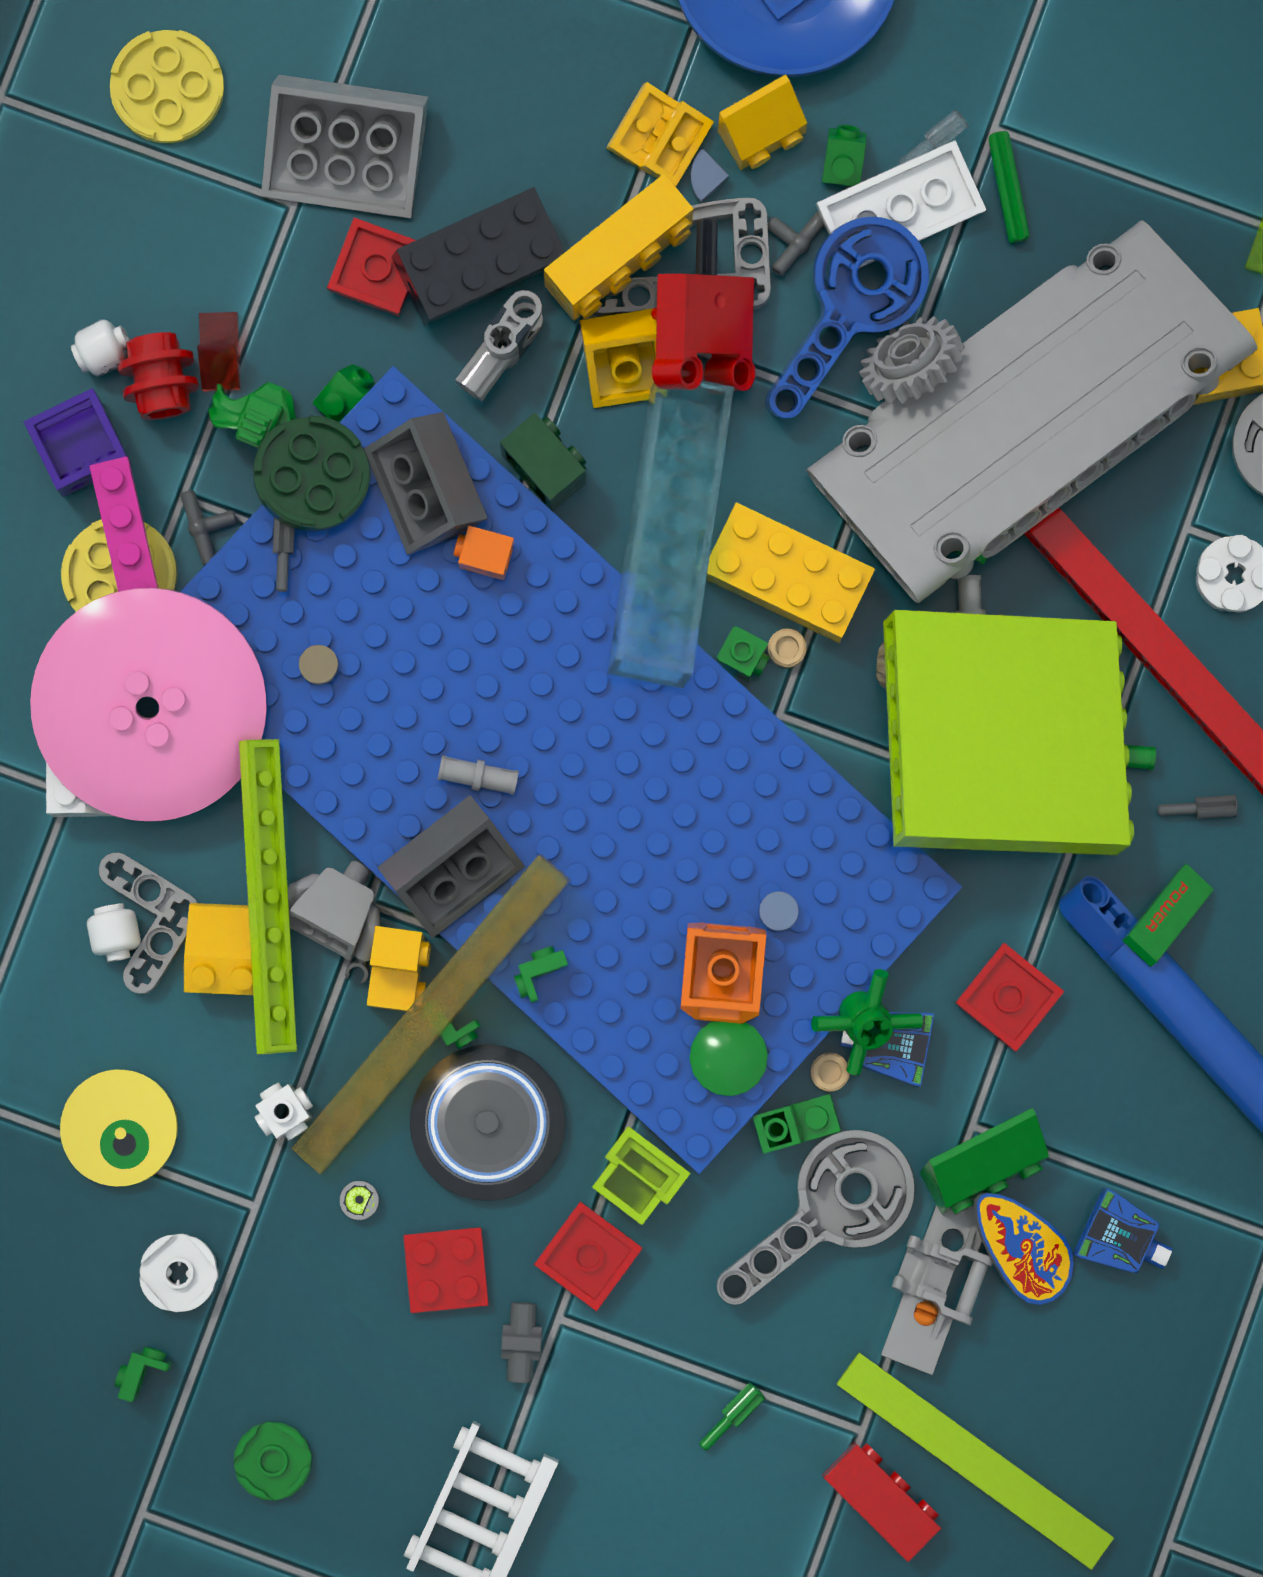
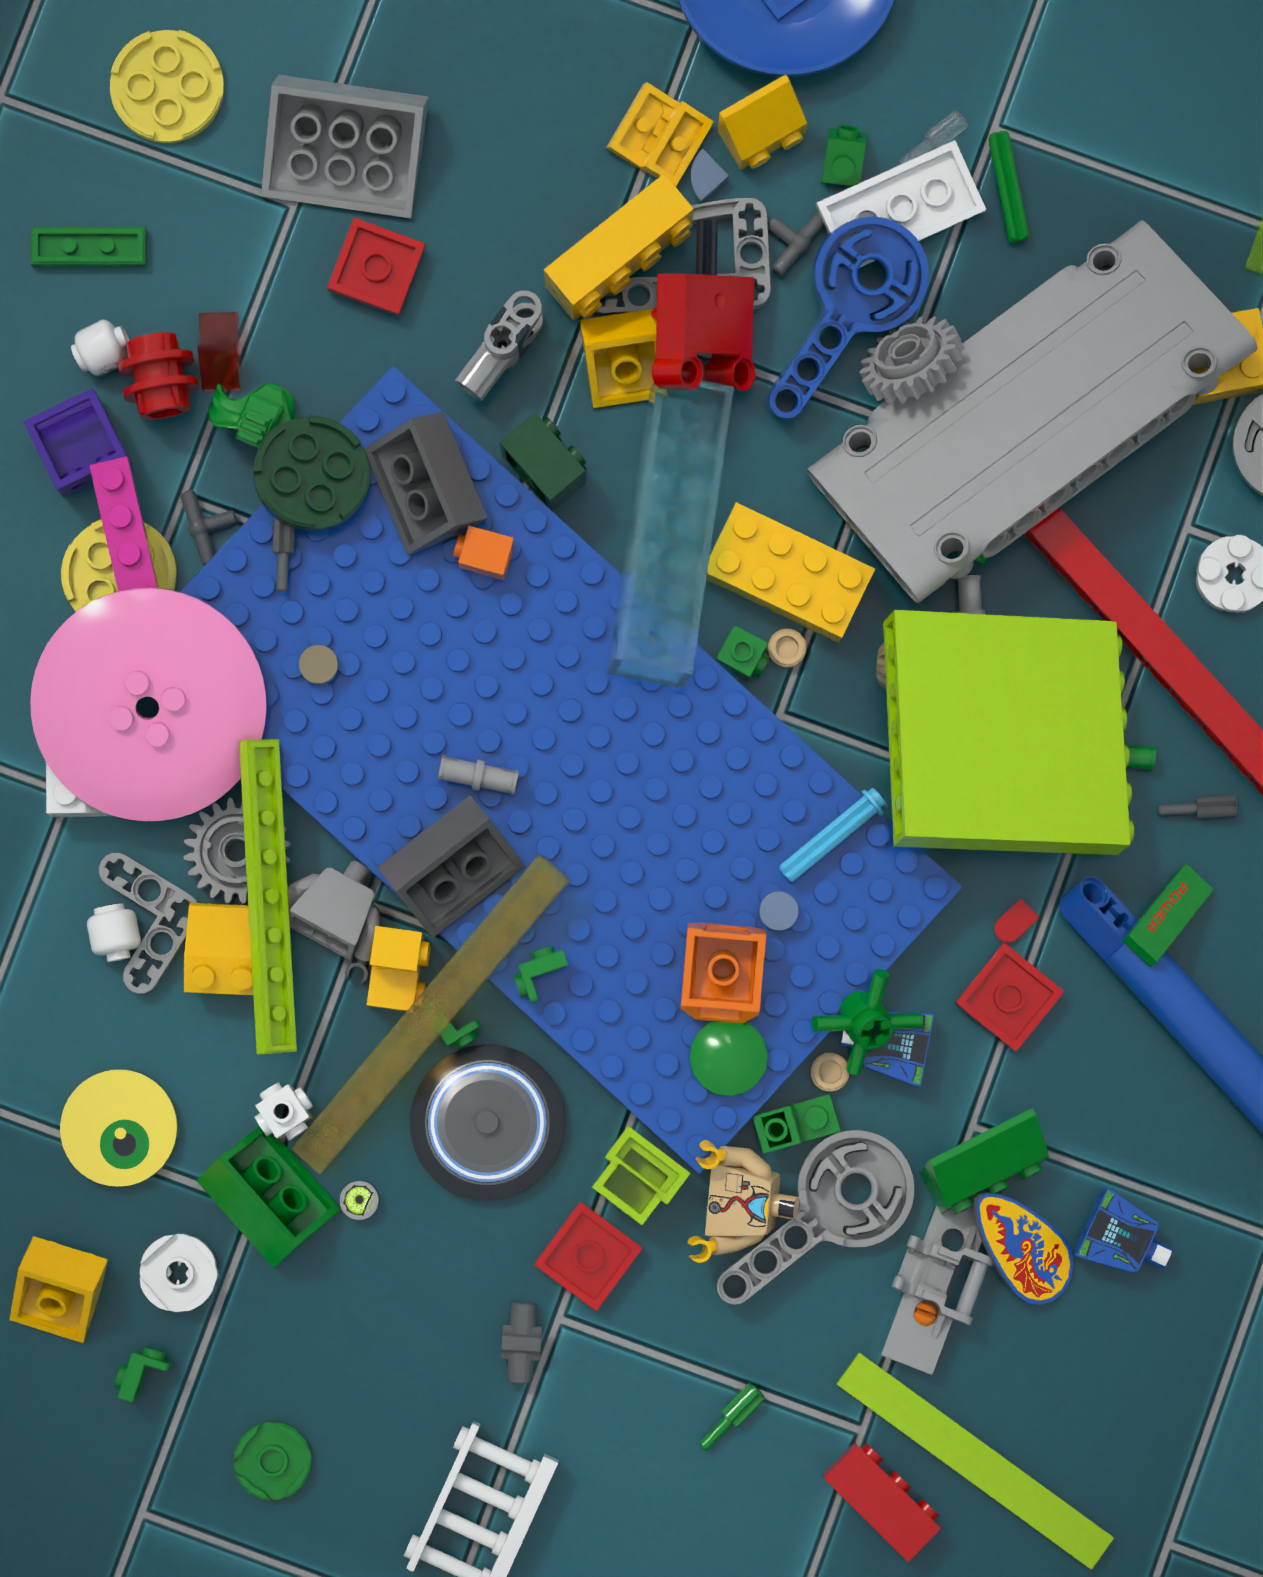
(57, 1289): none -> yellow slope
(88, 246): none -> green tile
(211, 852): none -> light grey gear
(268, 1195): none -> green slope
(344, 392): green bracket -> none
(446, 1270): red plate -> none
(478, 256): black brick -> none
(740, 1201): none -> tan torso
(833, 834): none -> medium azure axle
(1014, 922): none -> red piece

